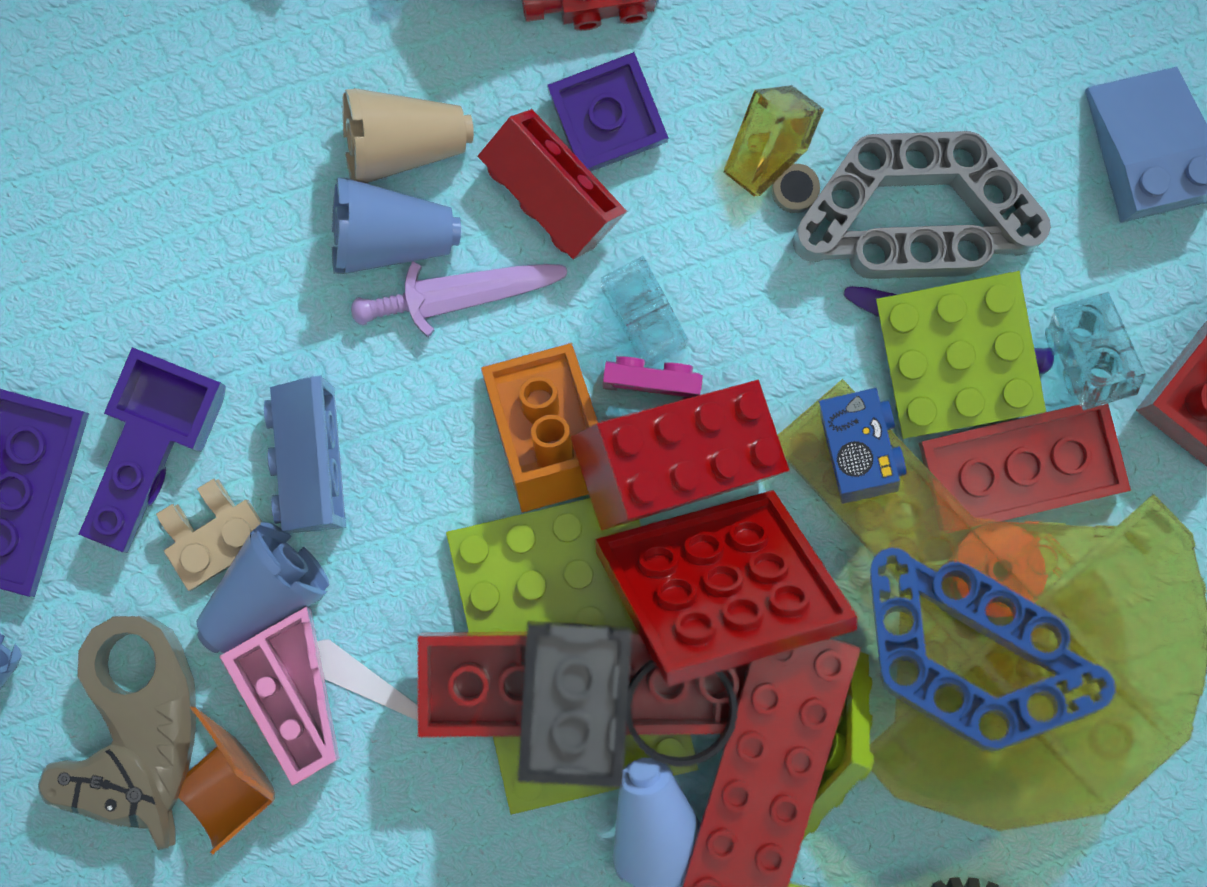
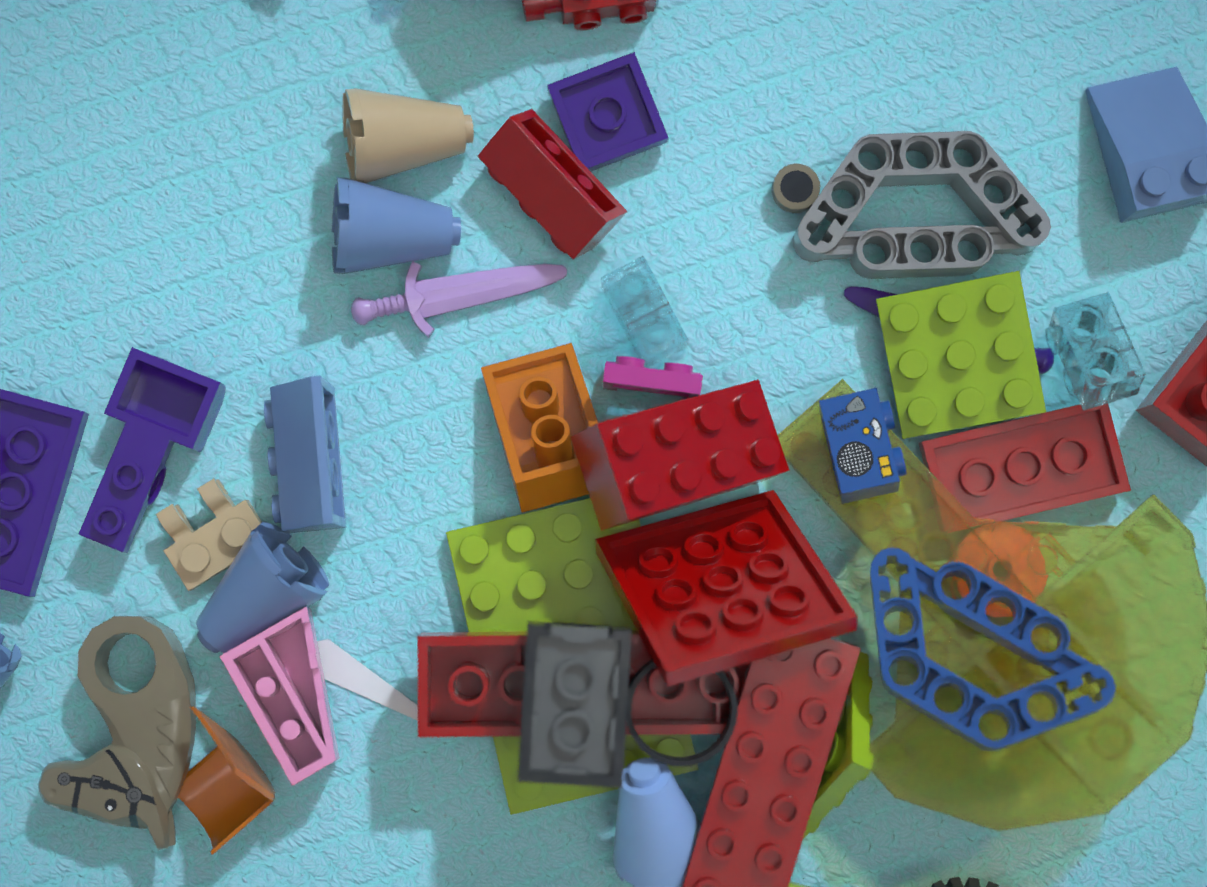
(772, 137): clear yellow slope -> none

